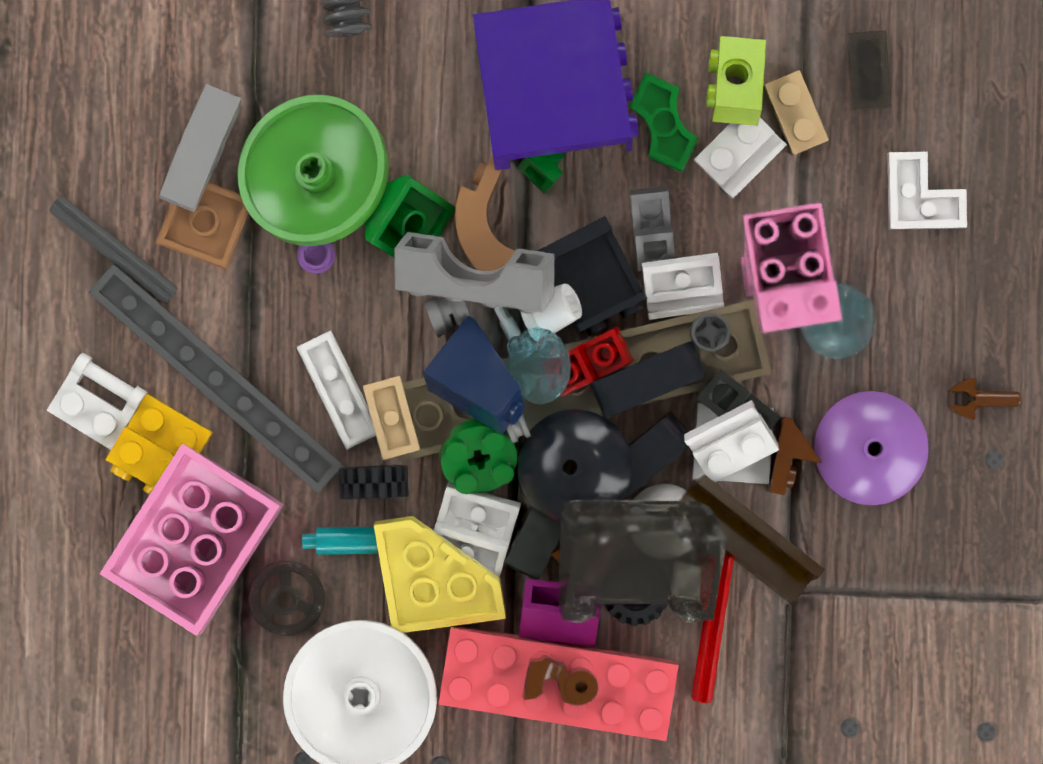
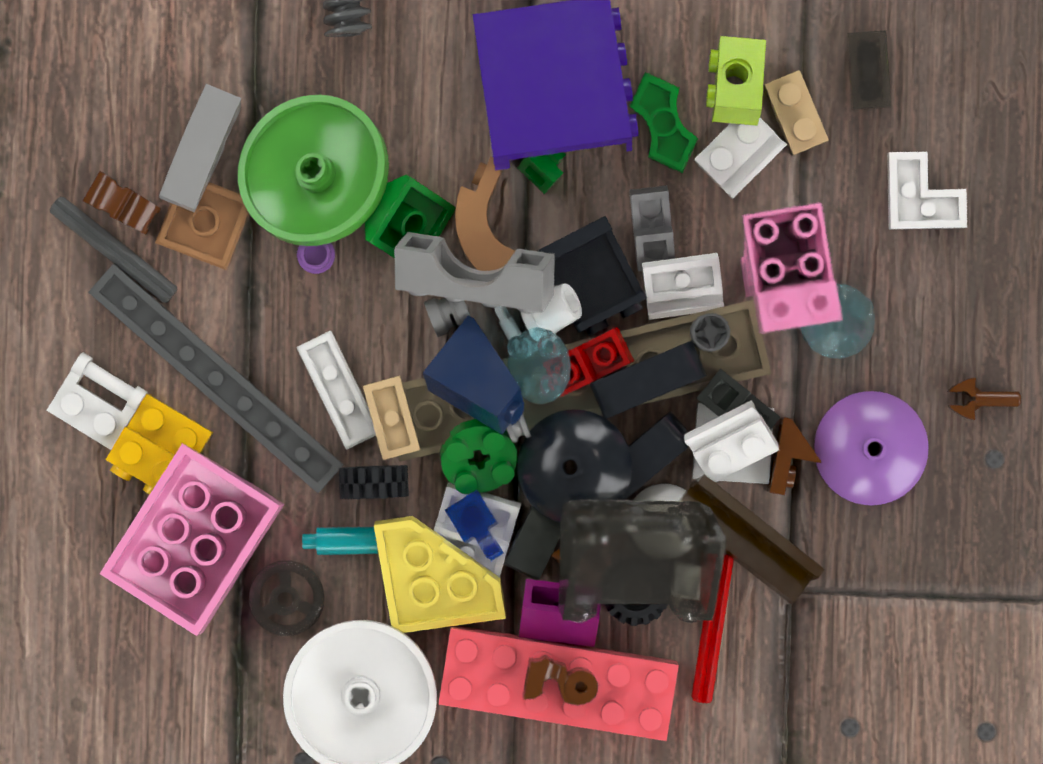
(121, 203): none -> reddish brown leg
(473, 521): none -> clear blue plate

